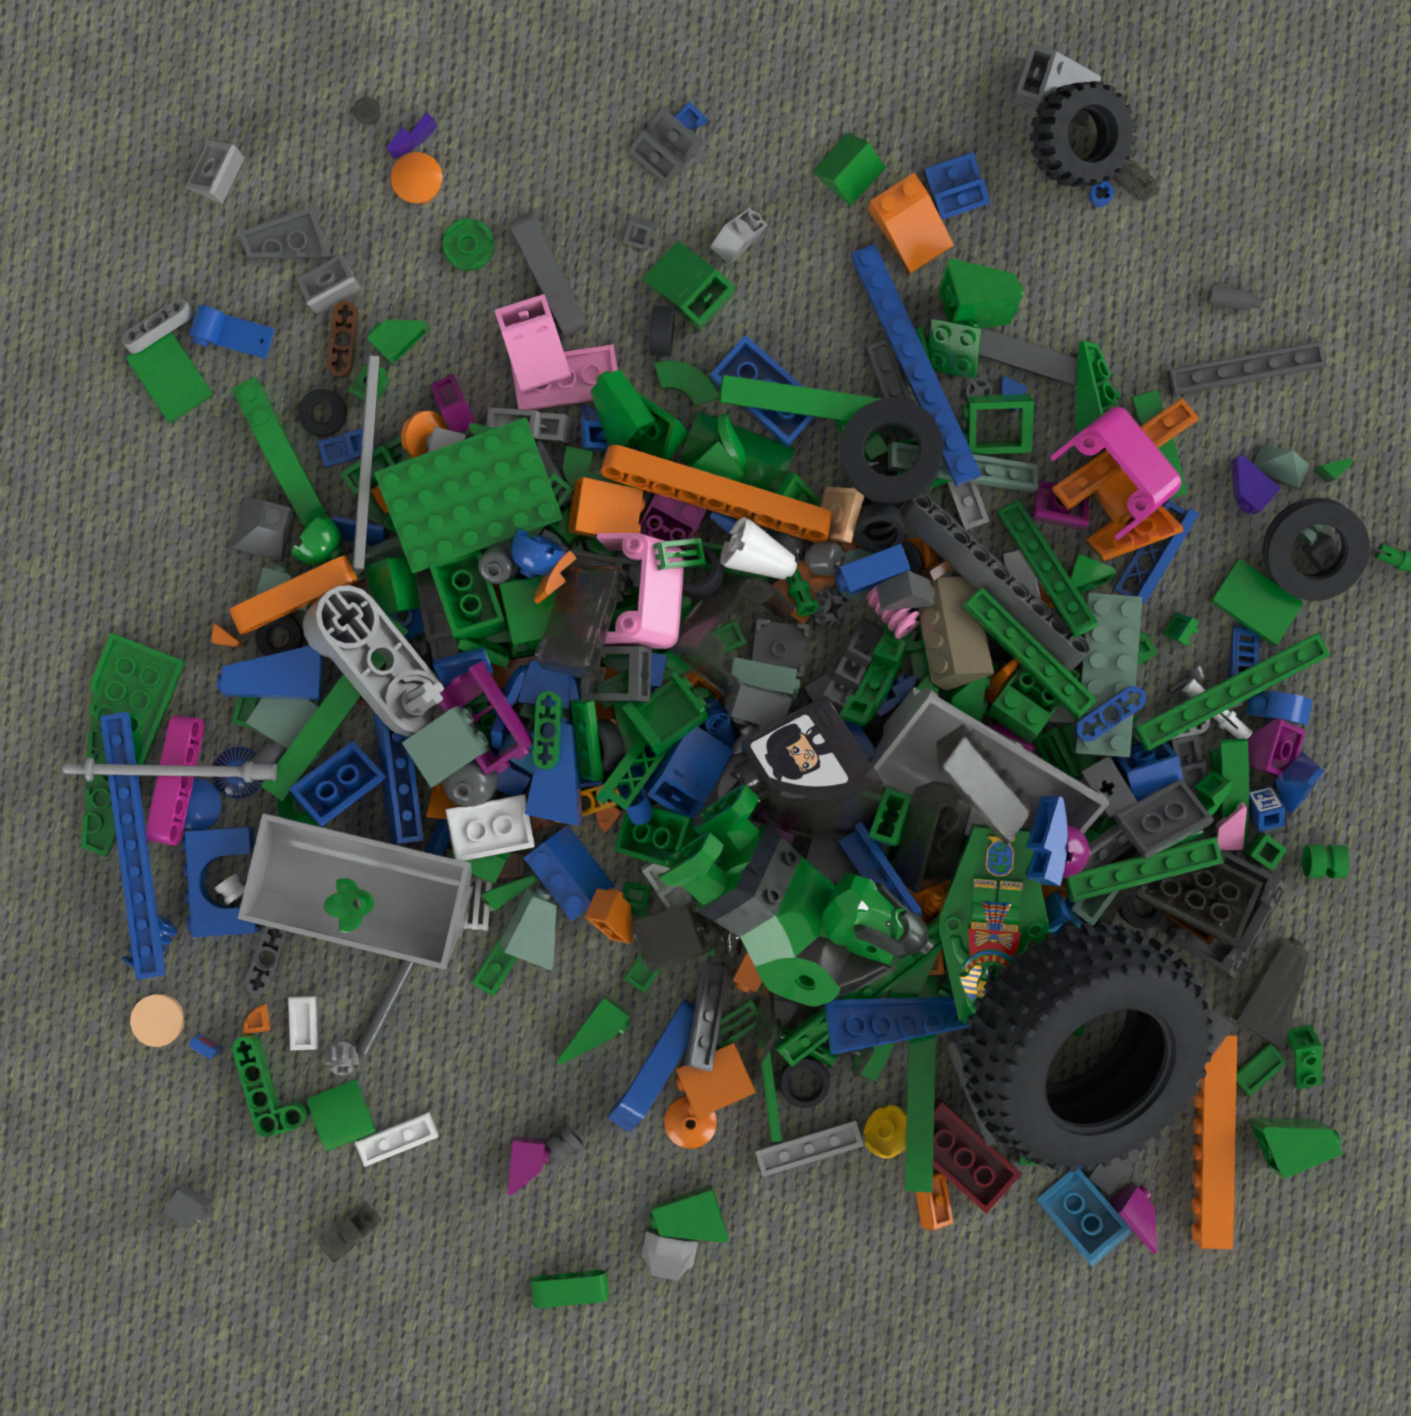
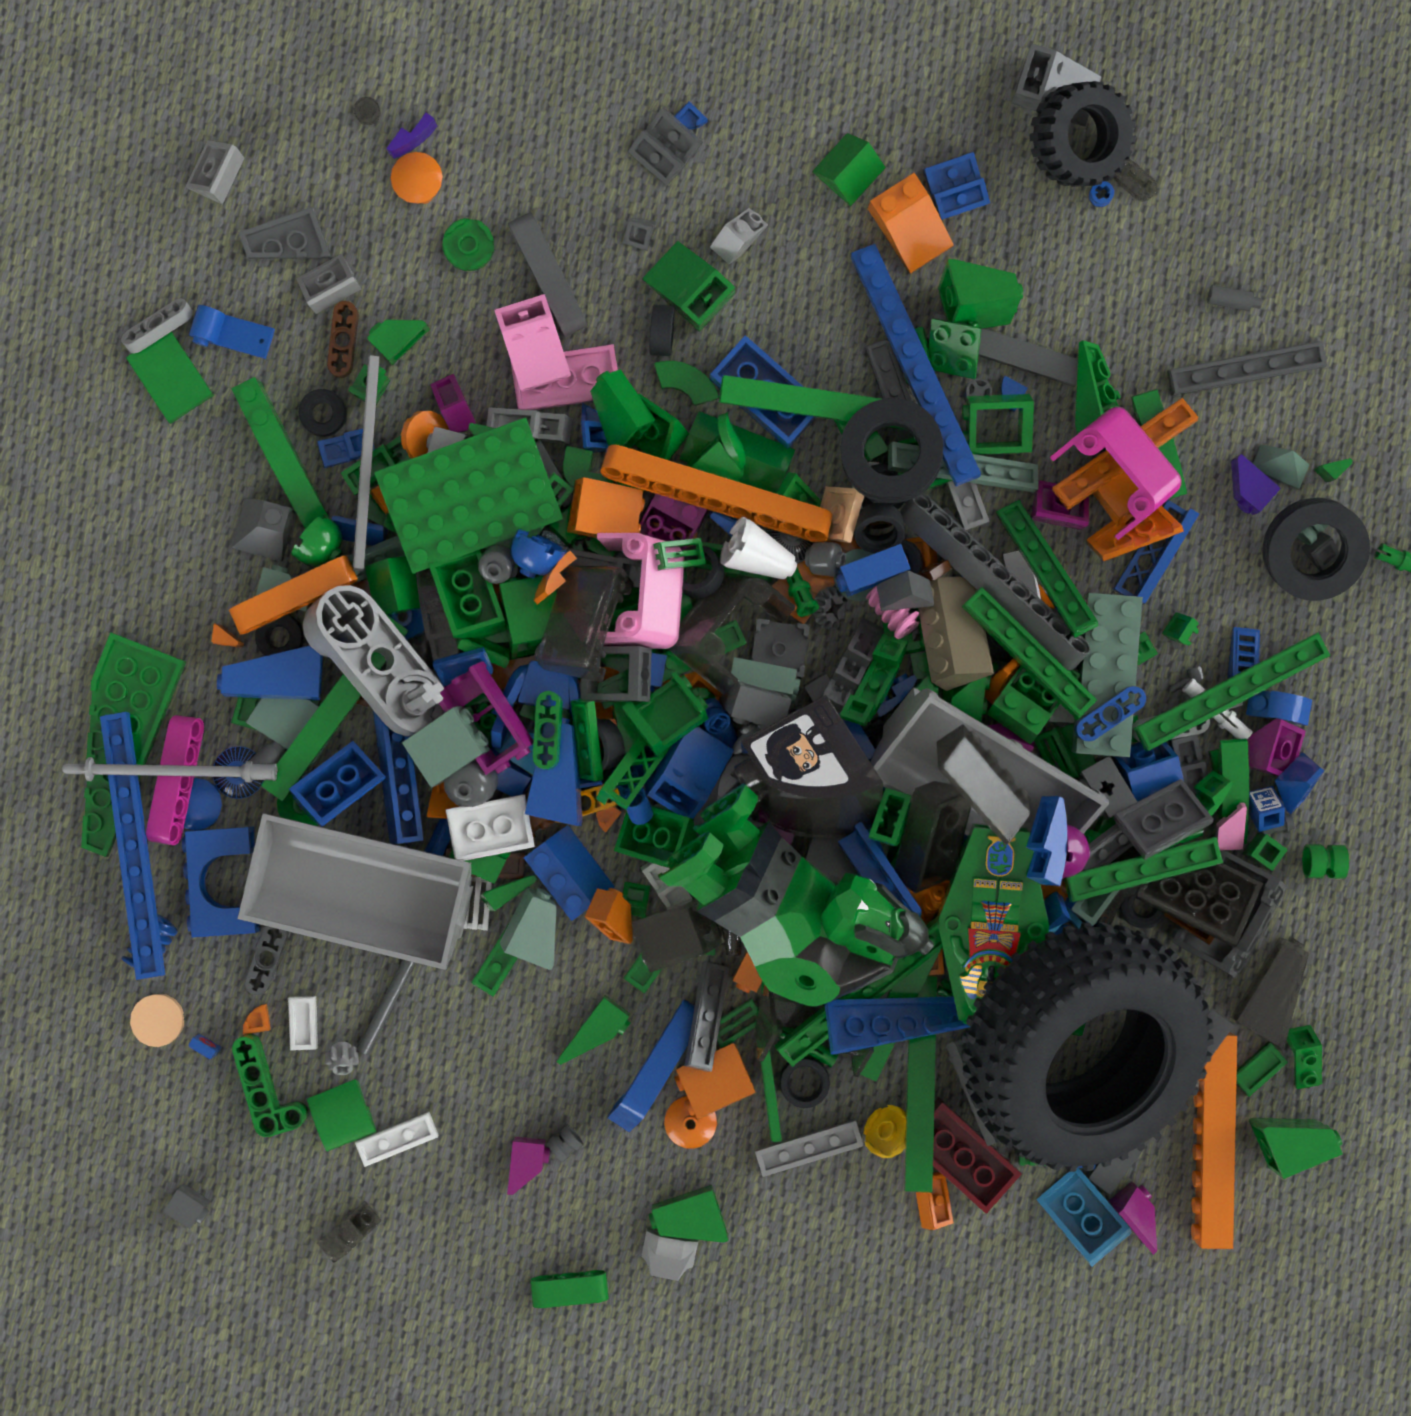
(231, 889): white wheel -> none
(345, 904): green plate -> none
(1089, 574): green slope -> none
(1256, 602): green tile -> none

